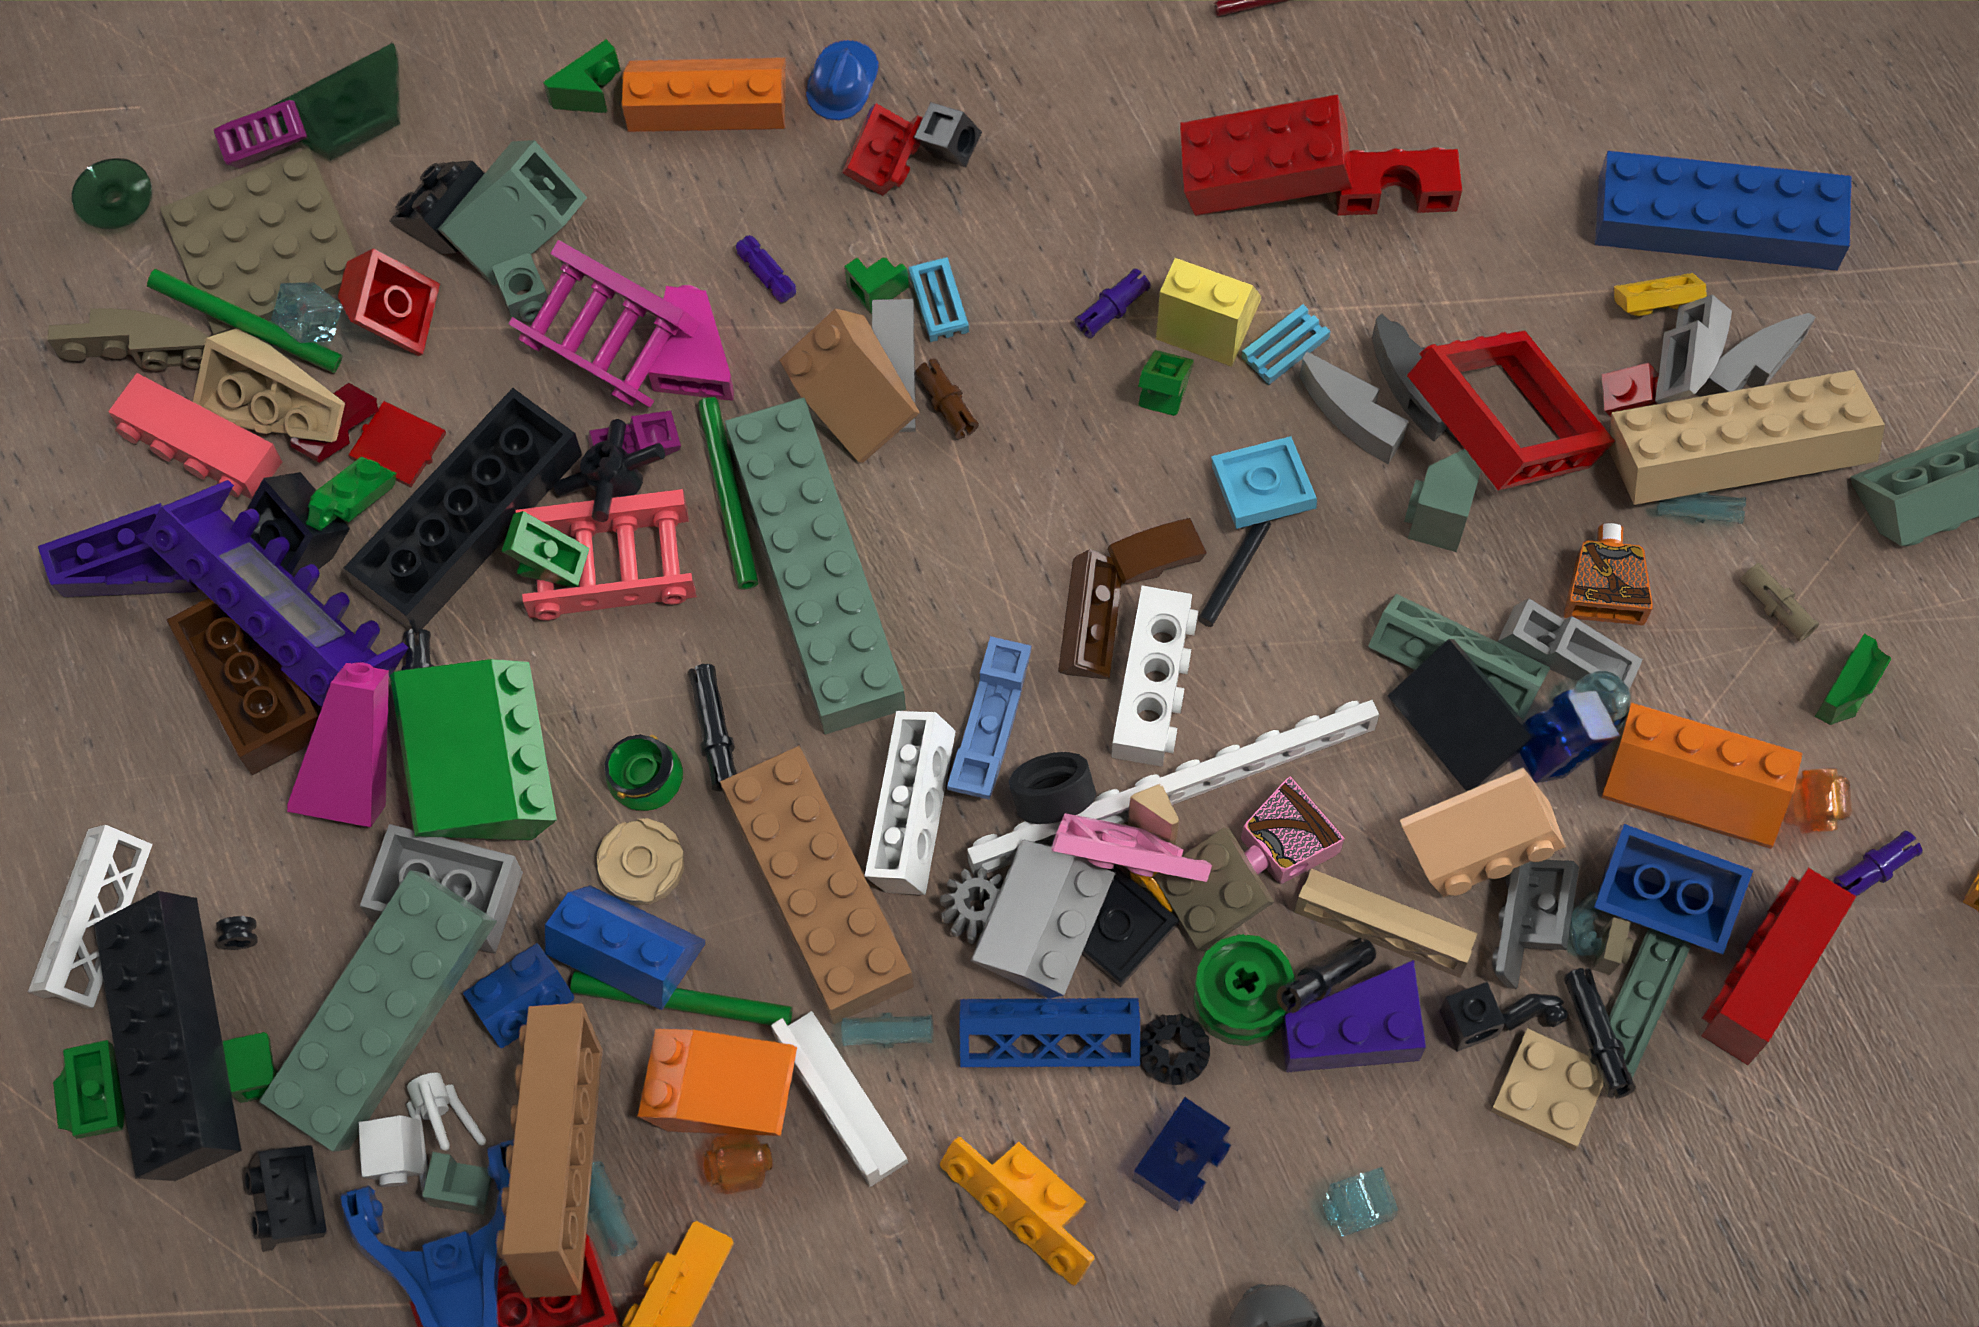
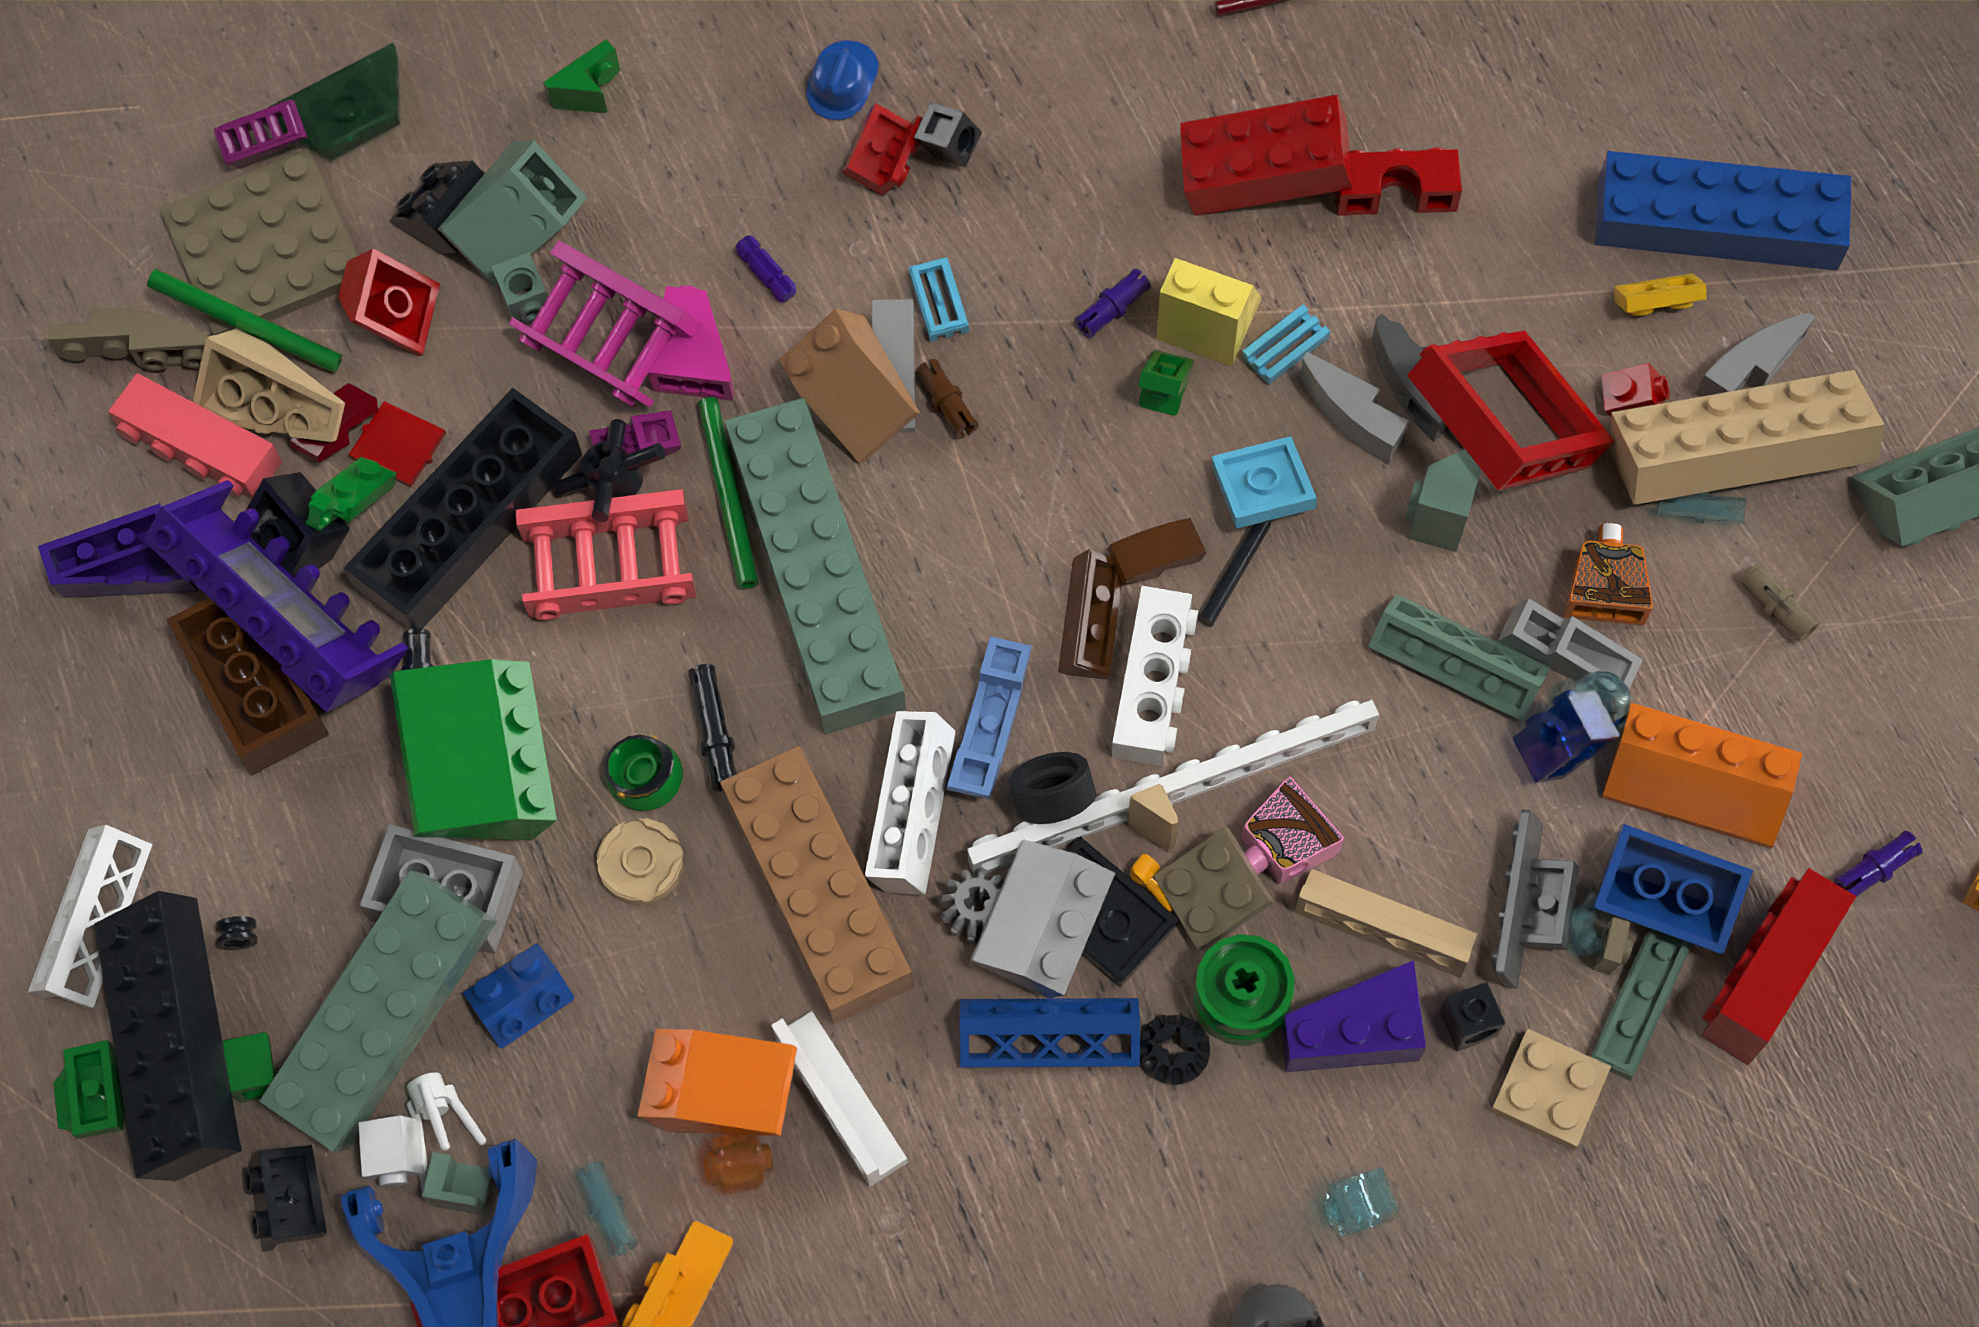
(105, 182): clear green dish -> none
(306, 312): clear light blue brick -> none
(348, 751): dark pink slope -> none
(544, 551): green slope -> none
(551, 1151): medium nougat brick -> none
(620, 945): blue slope -> none
(692, 1002): green piece -> none
(704, 94): orange slope -> none
(876, 282): green panel -> none
(887, 1030): clear light blue pin -> none
(1026, 1200): light orange bracket -> none
(1125, 845): bright pink wing -> none
(1186, 1129): clear blue brick -> none
(1316, 981): black pin -> none
(1461, 716): black tile -> none
(1483, 833): light nougat slope -> none
(1535, 1006): black arm -> none
(1605, 1048): black pin -> none
(1692, 348): light grey slope -> none
(1822, 799): clear orange head -> none
(1854, 682): green slope -> none

